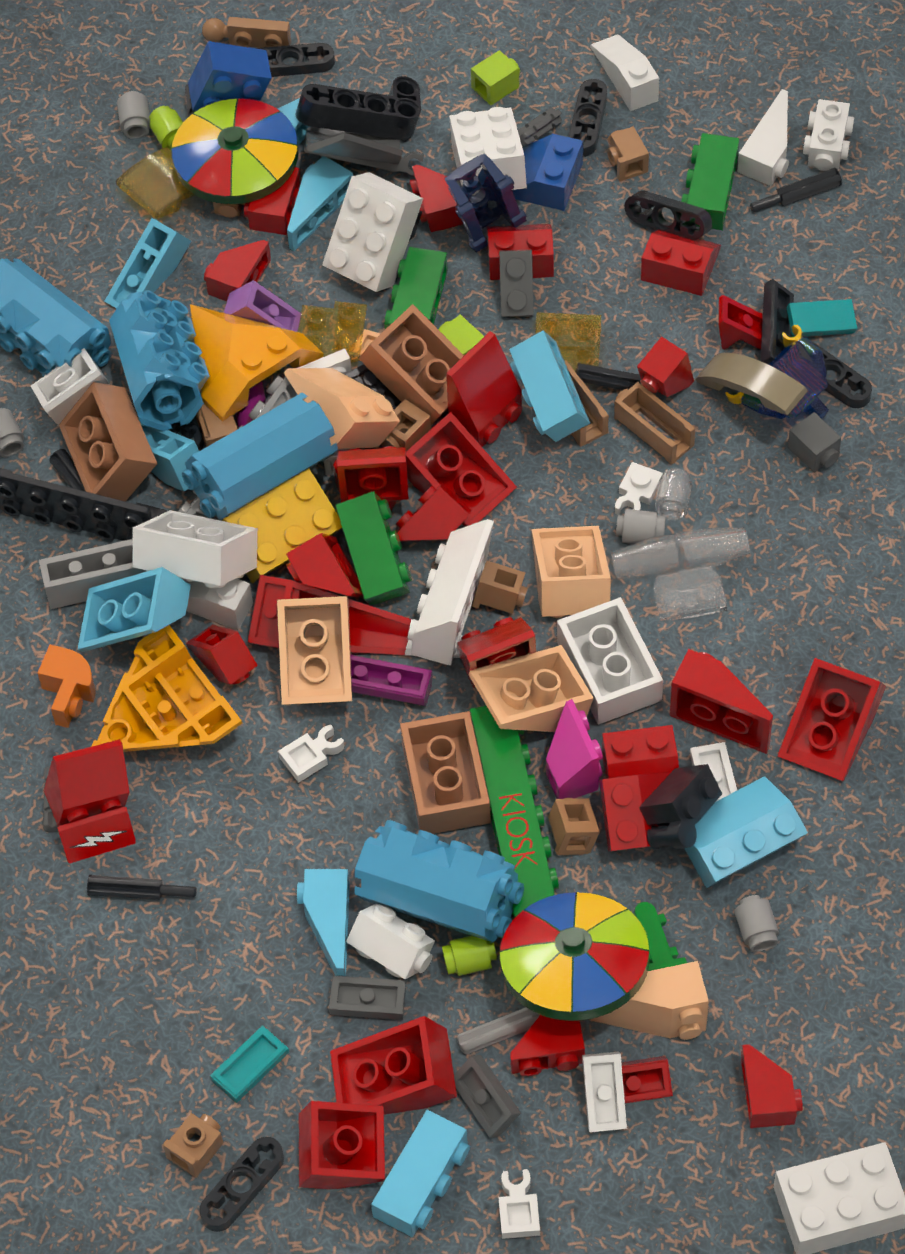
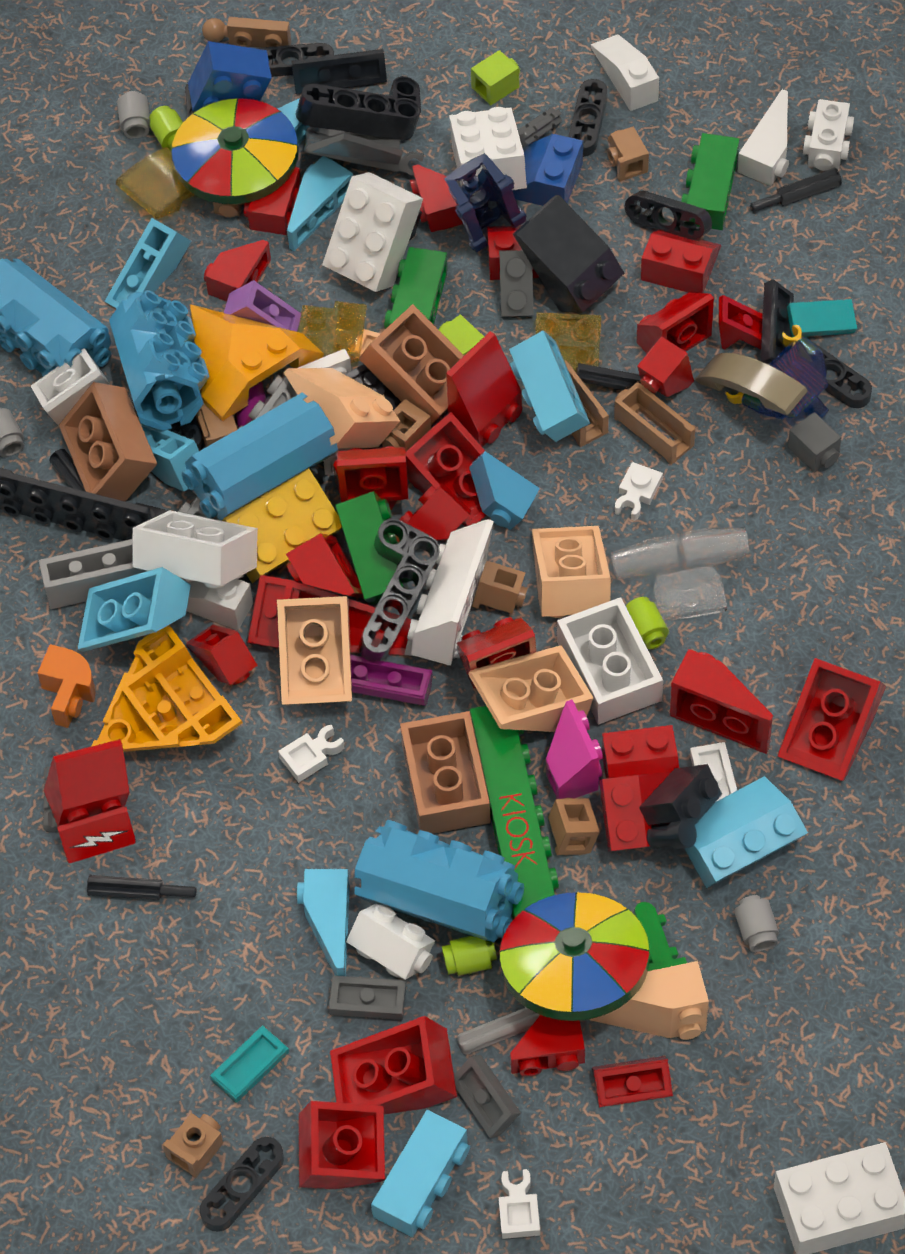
(340, 70): none -> black plate
(395, 595): none -> black beam
(501, 491): none -> dark azure slope
(568, 256): none -> black slope
(604, 1091): white plate -> none
(640, 525): light grey brick -> none
(648, 622): none -> lime brick
(673, 494): clear brick -> none
(681, 322): none -> red slope
(768, 1091): red slope -> none

